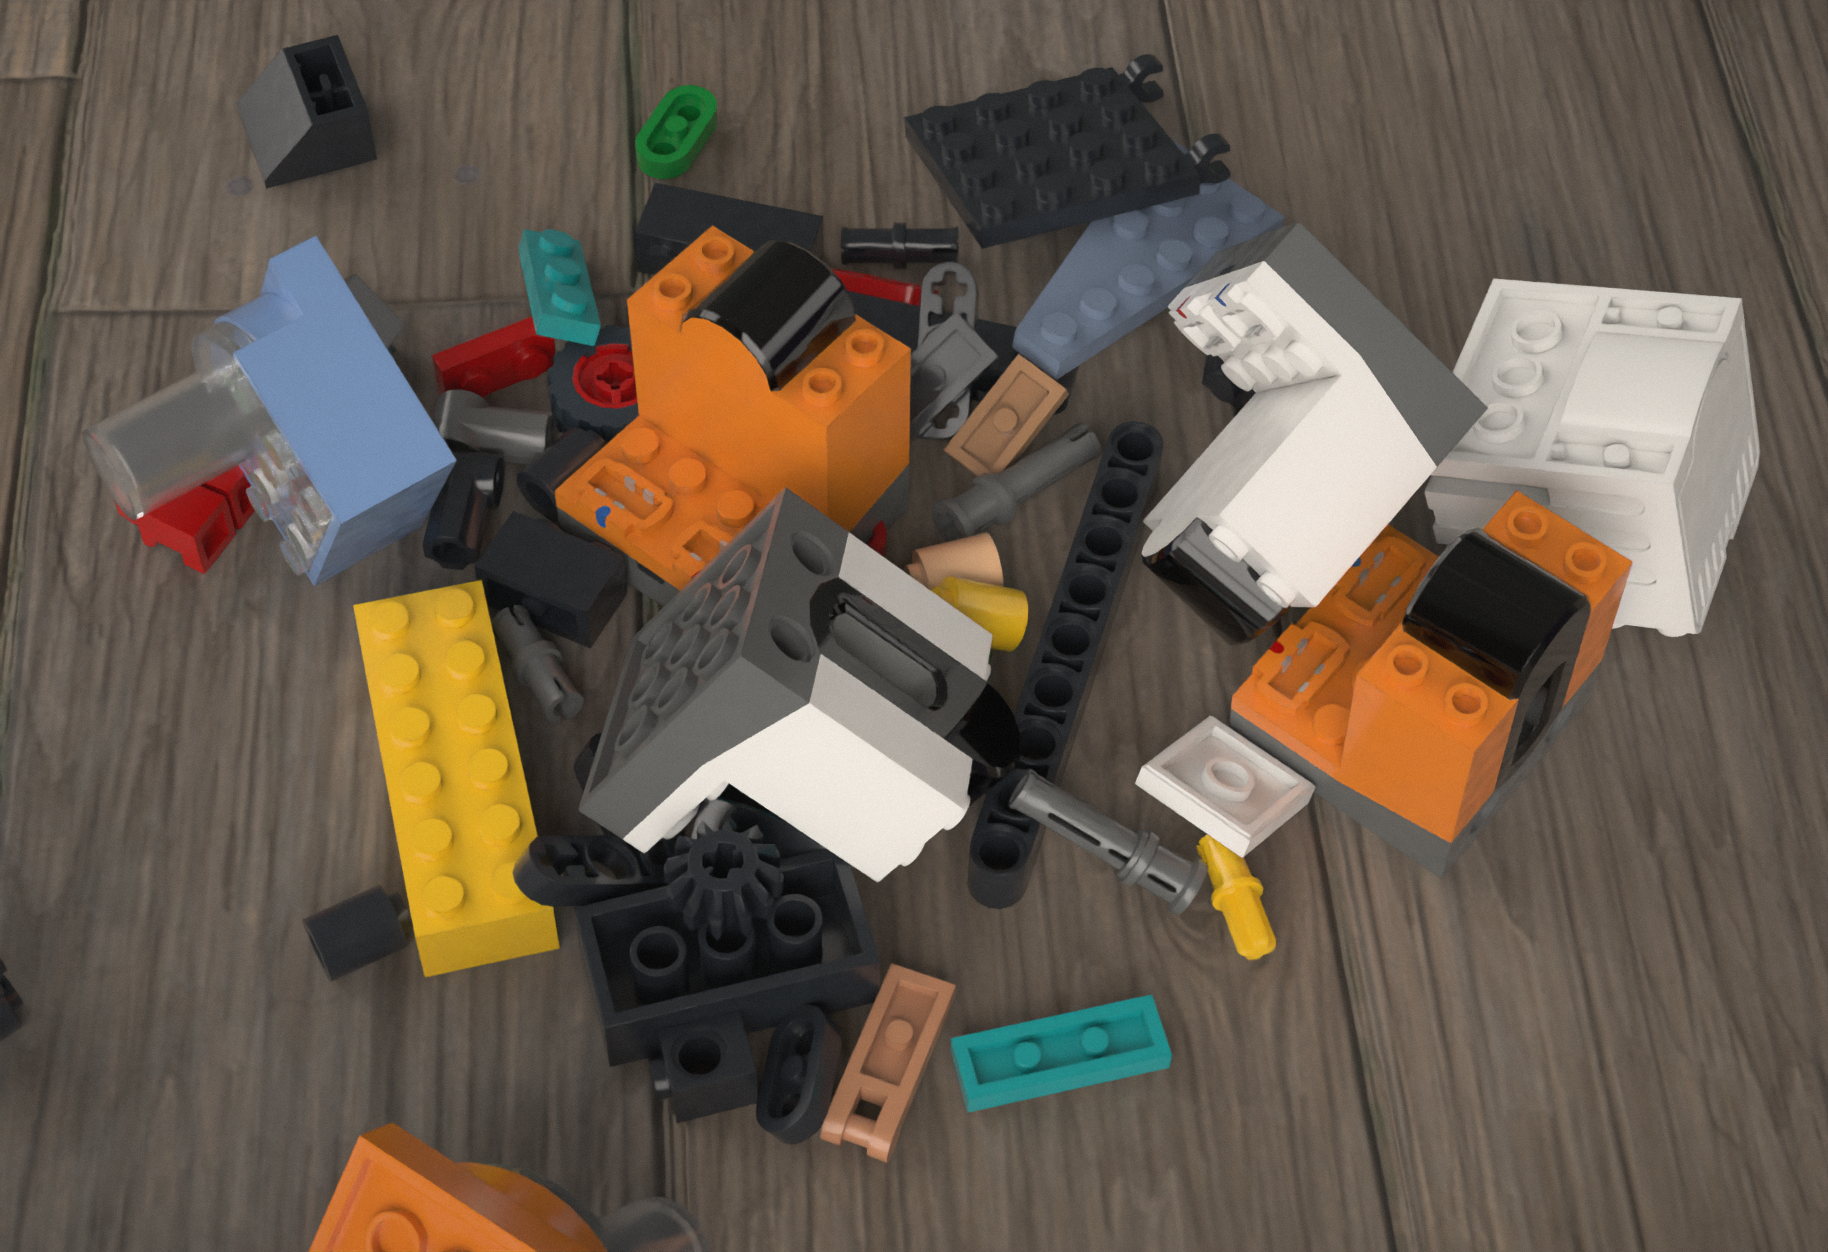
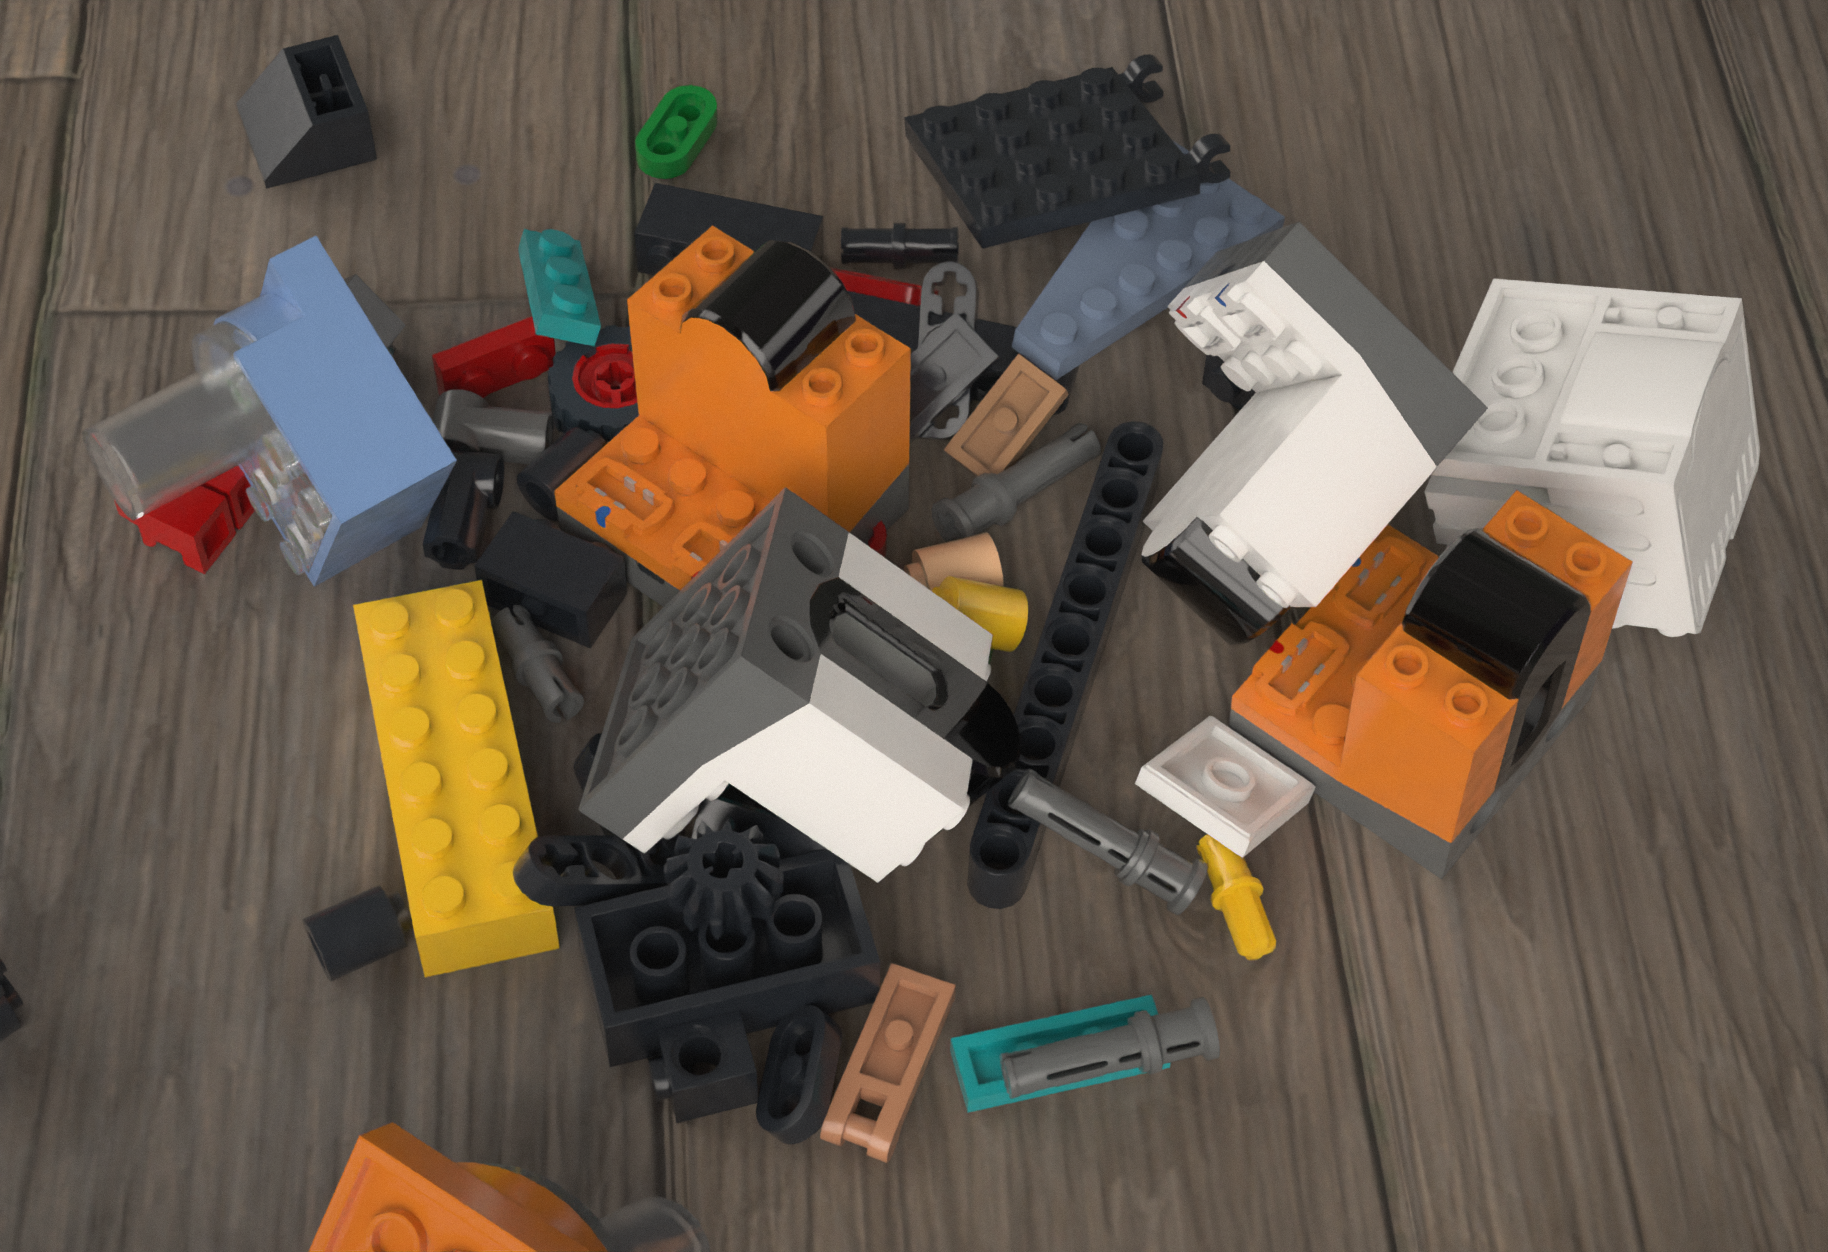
(1142, 1043): none -> dark grey pin

